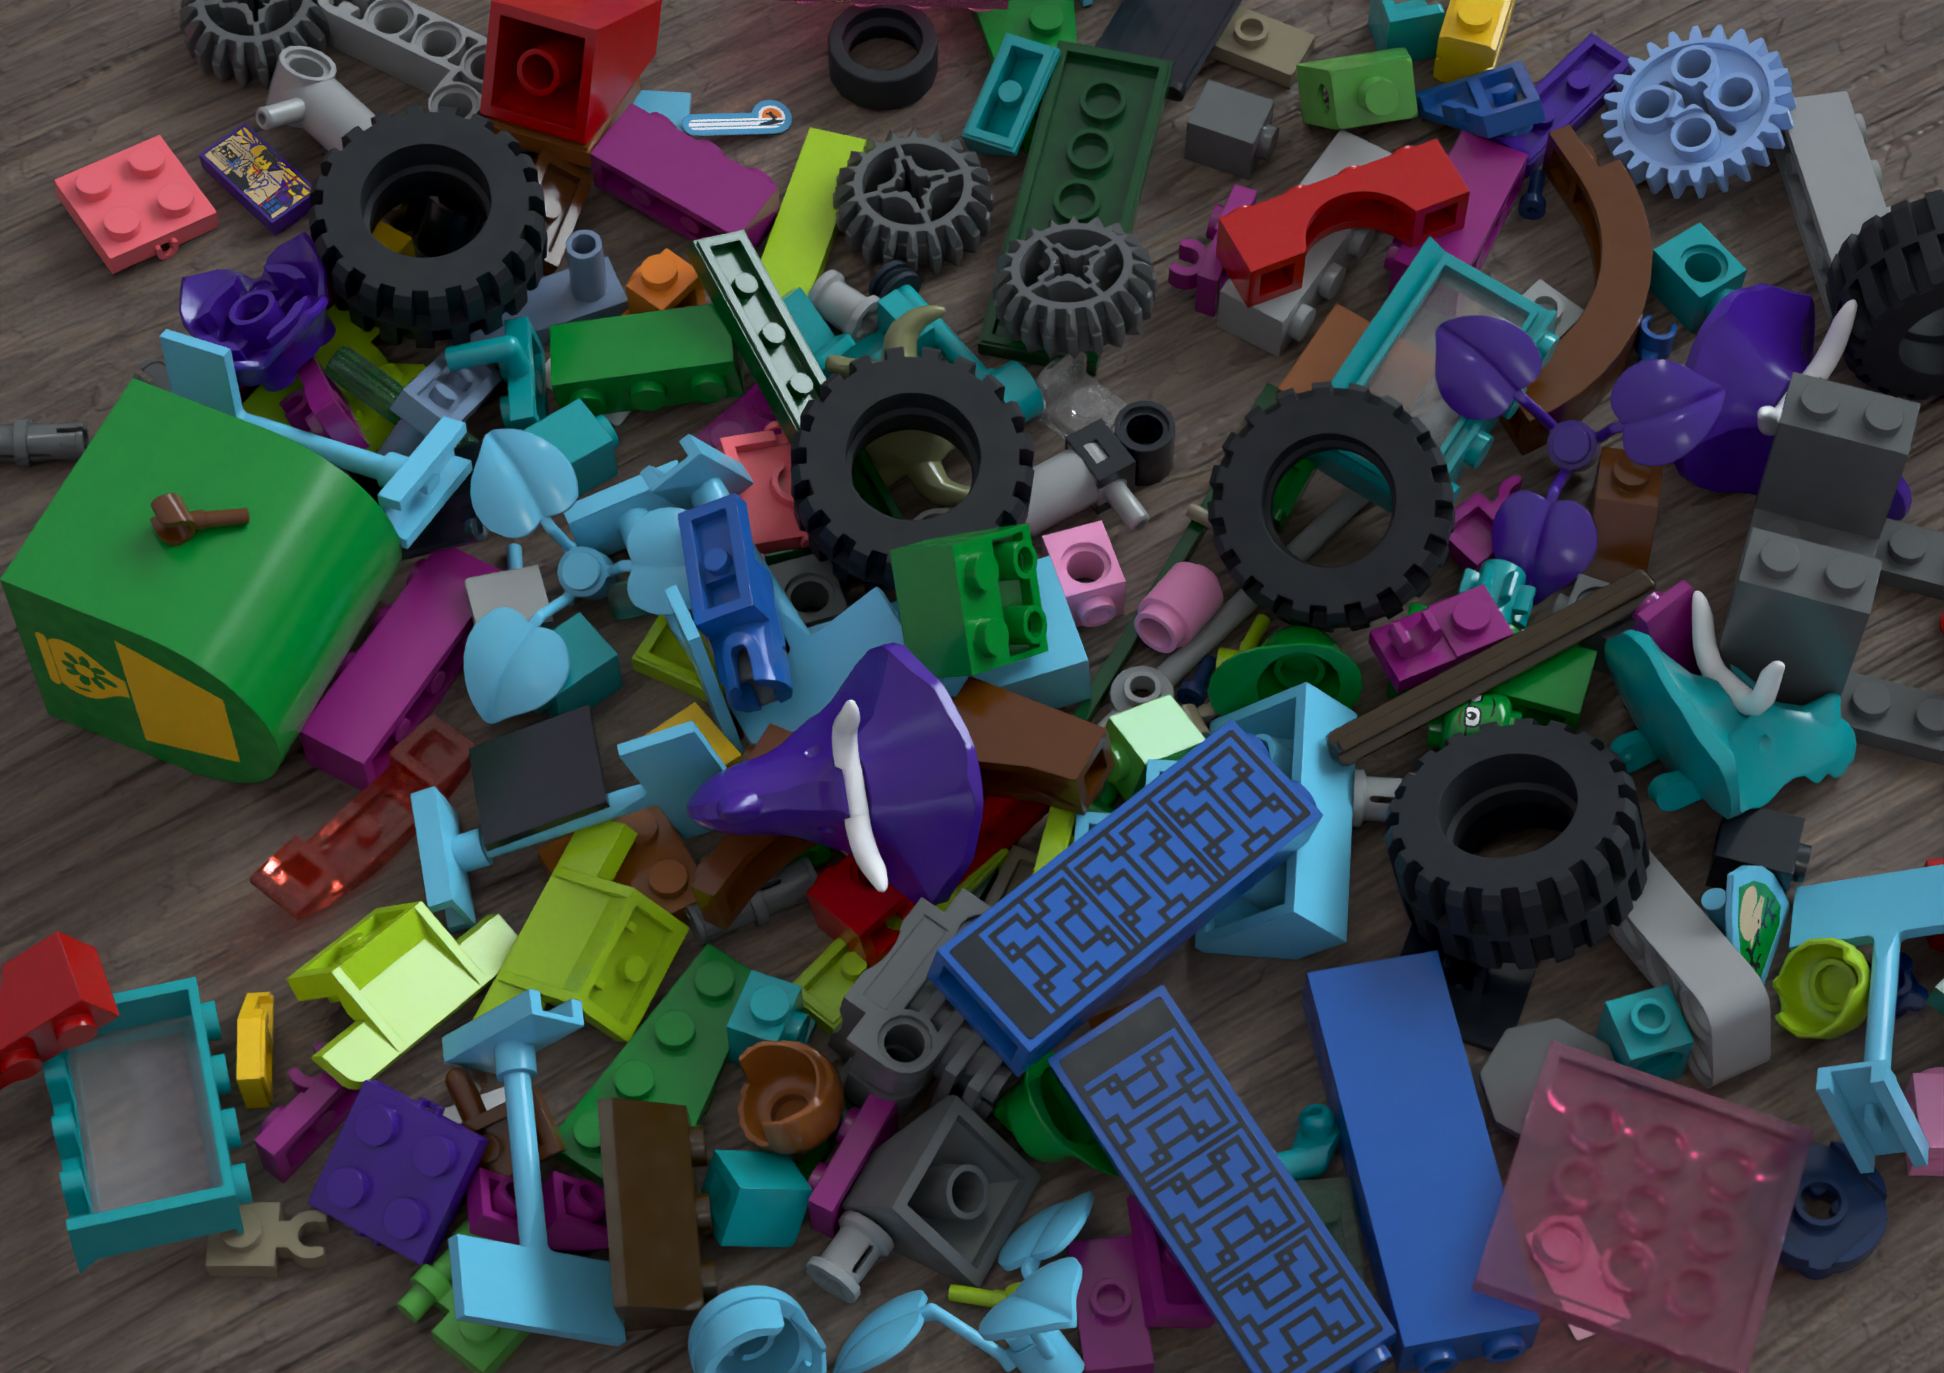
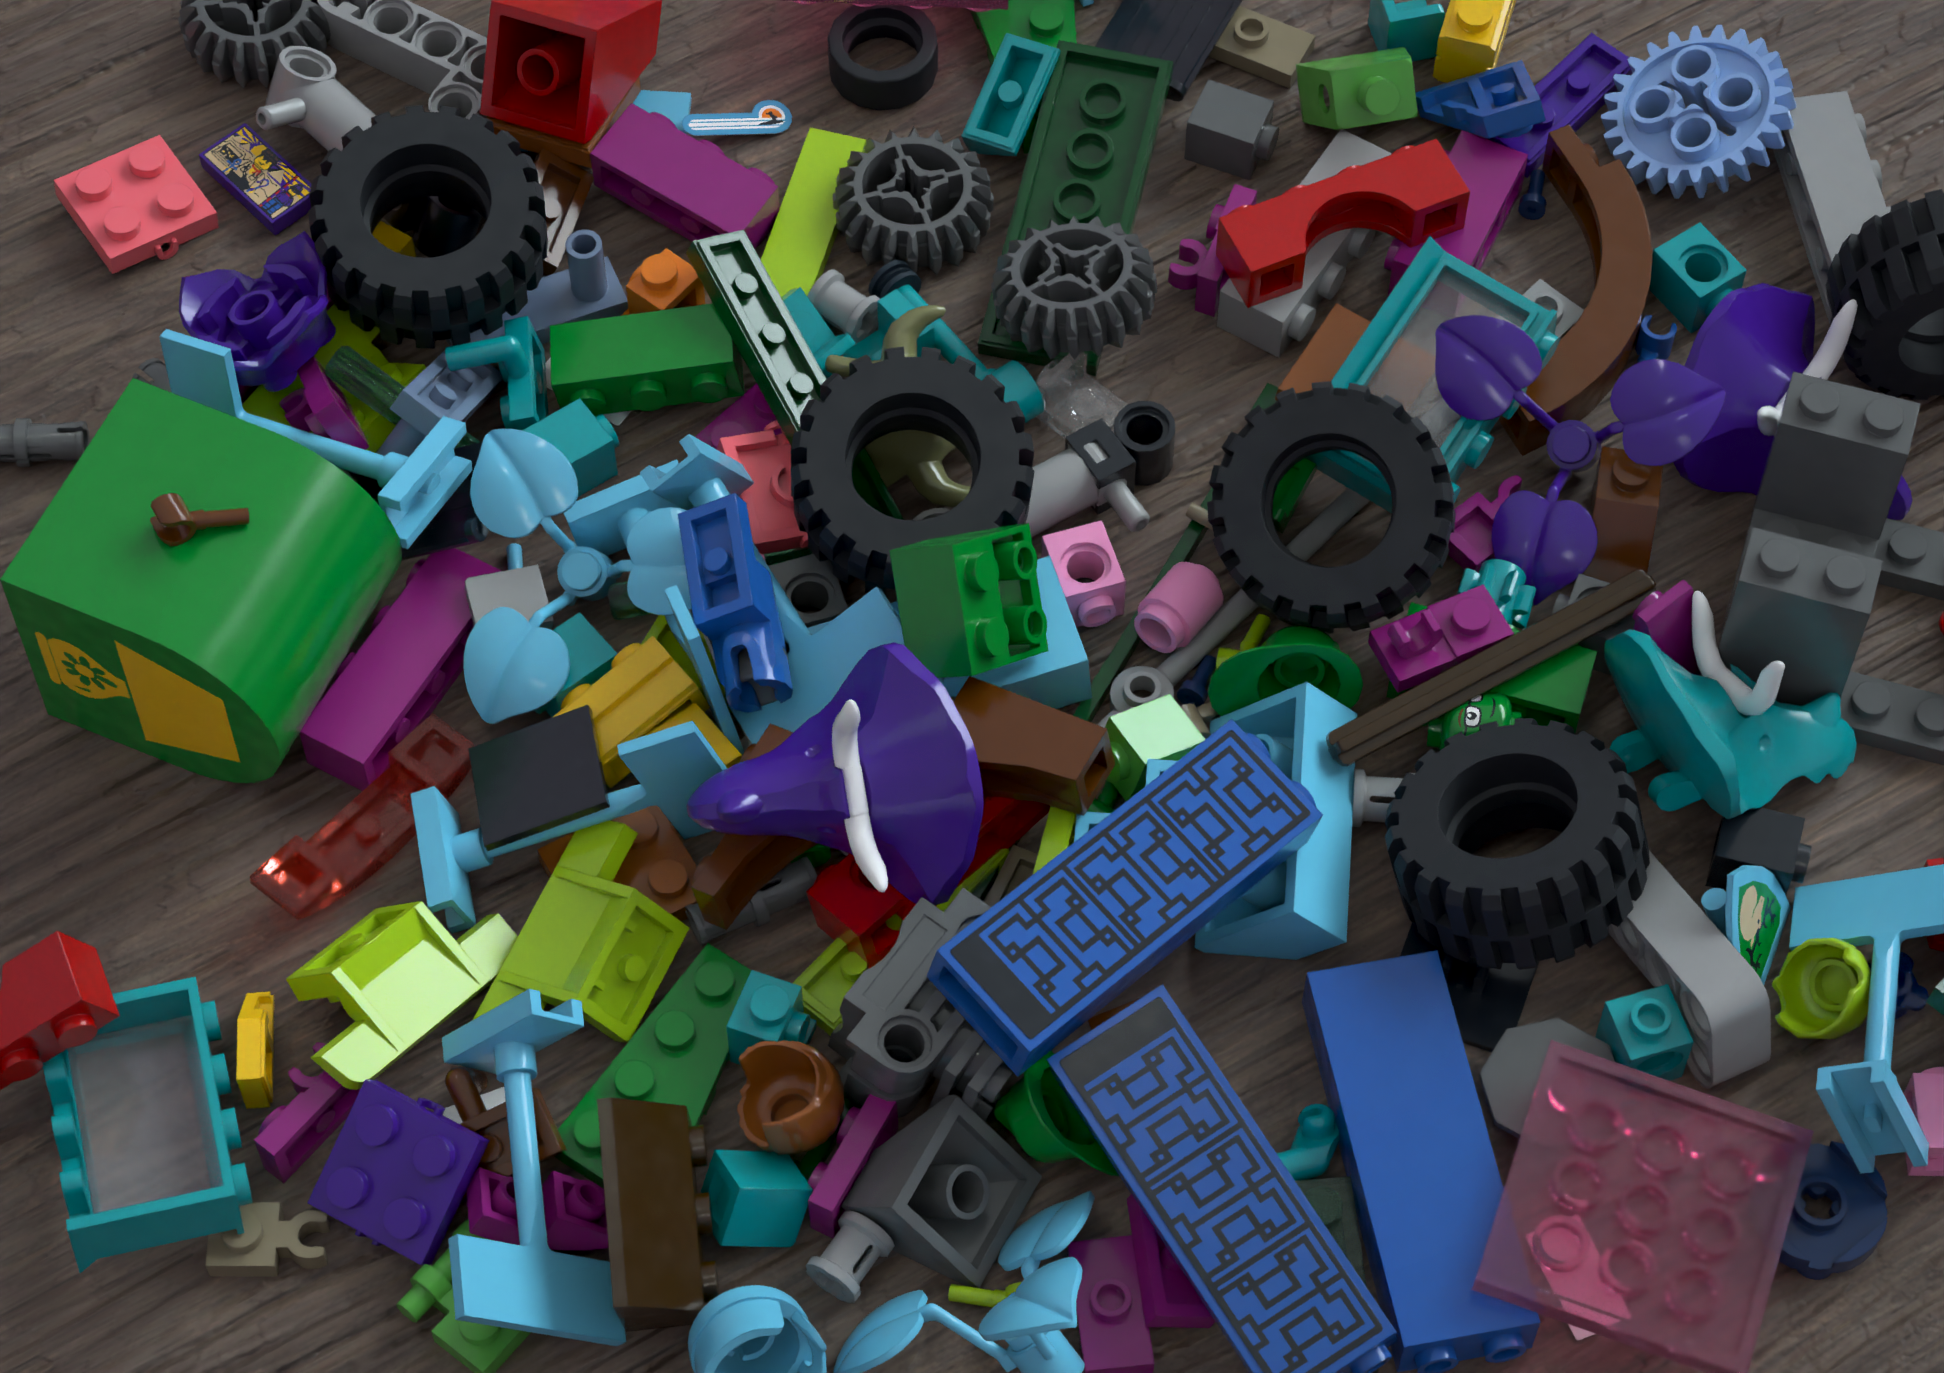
(633, 700): none -> yellow brick

